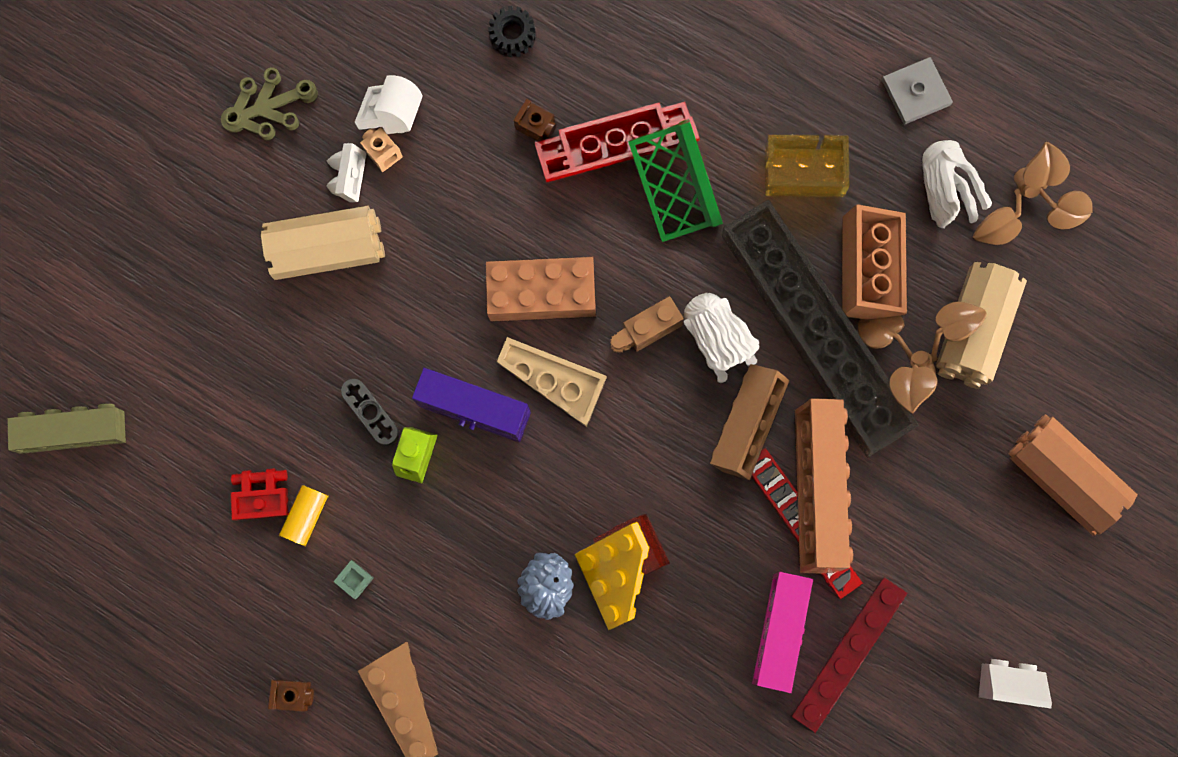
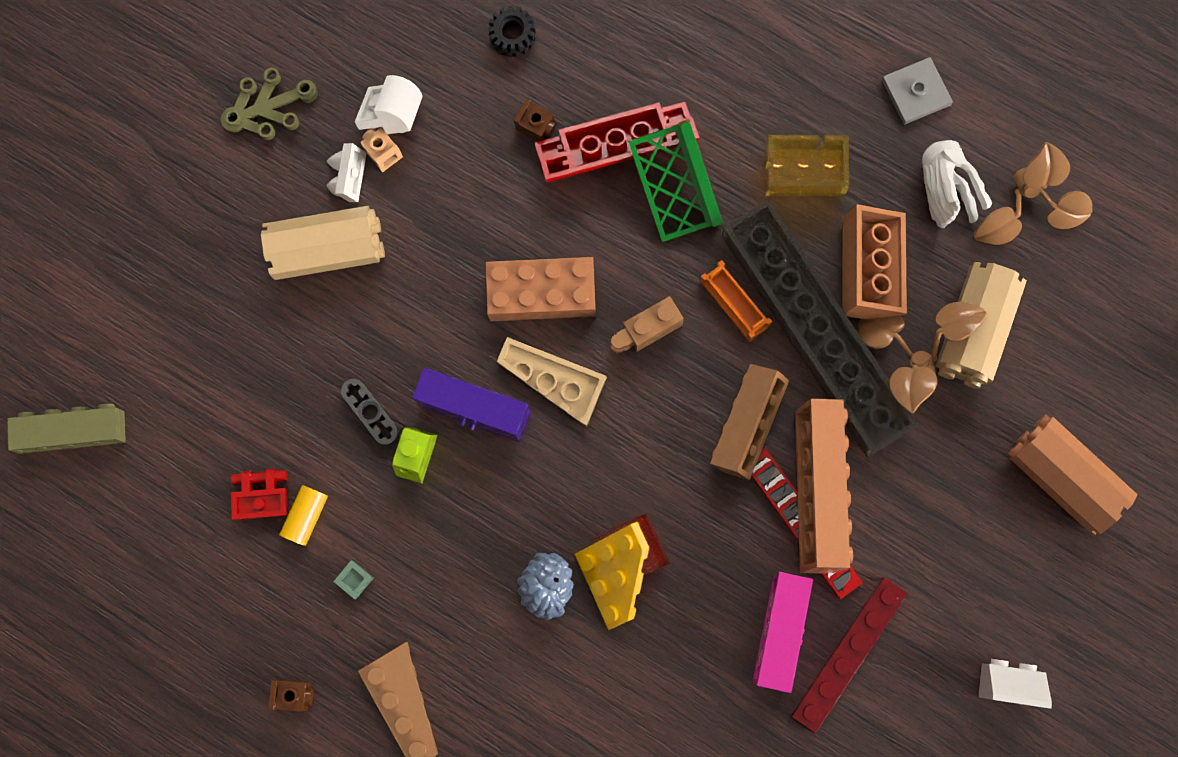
(719, 334): white hair -> none
(735, 302): none -> orange container

